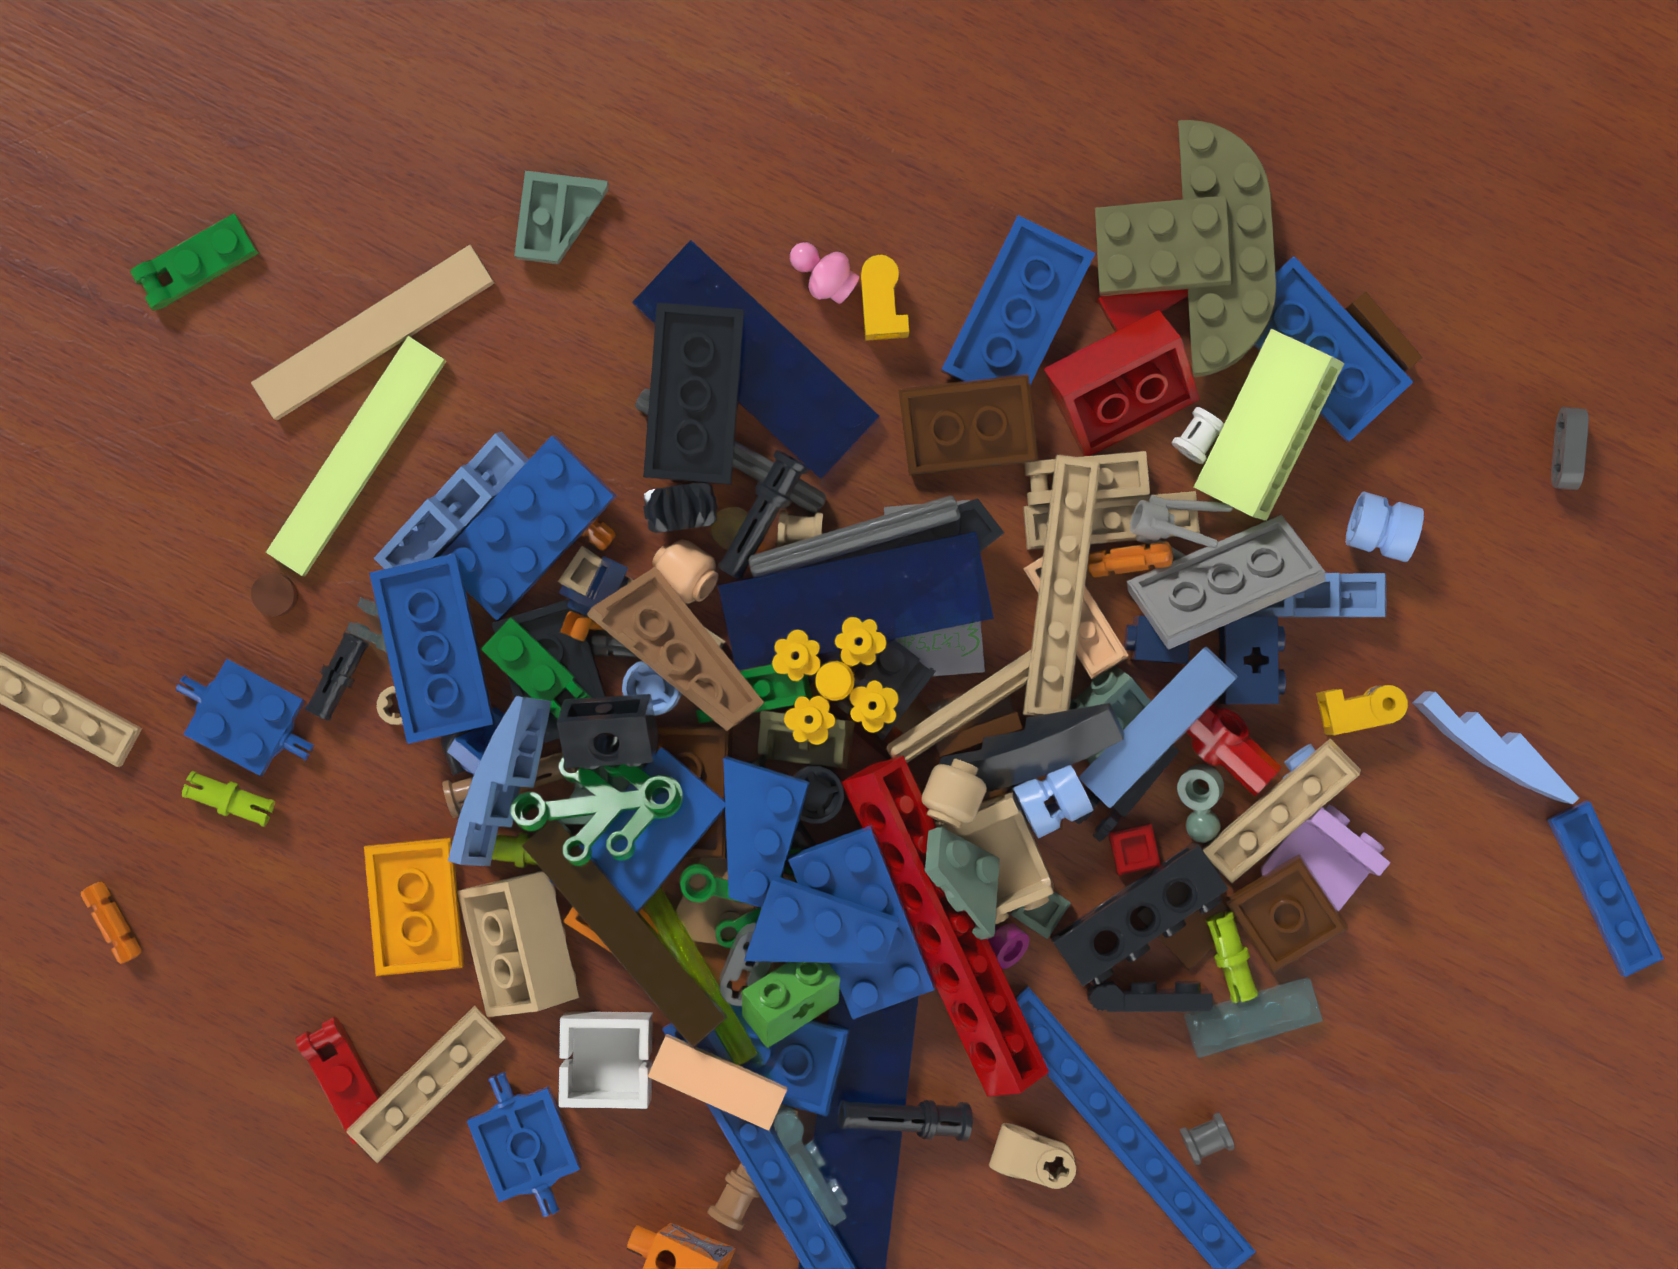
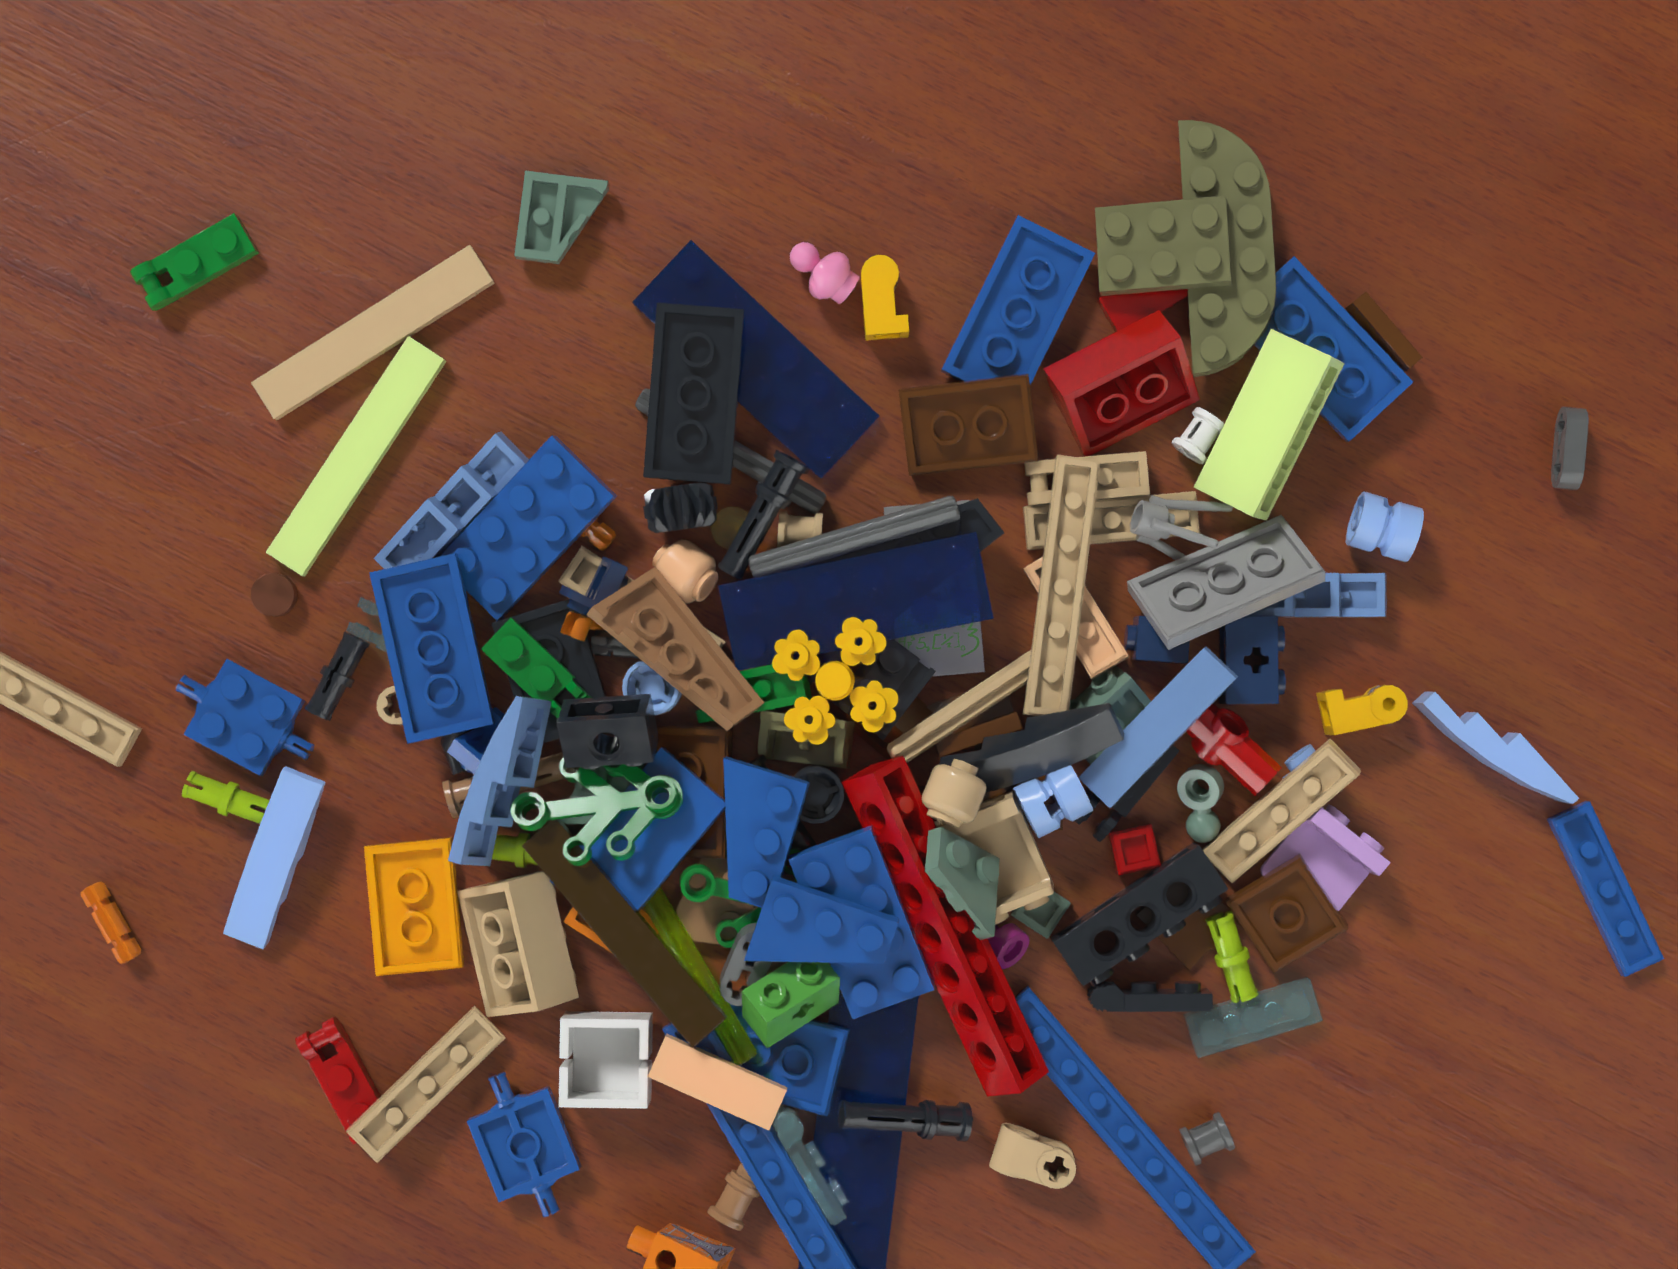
(274, 857): none -> light blue slope
(1130, 559): orange axle -> none

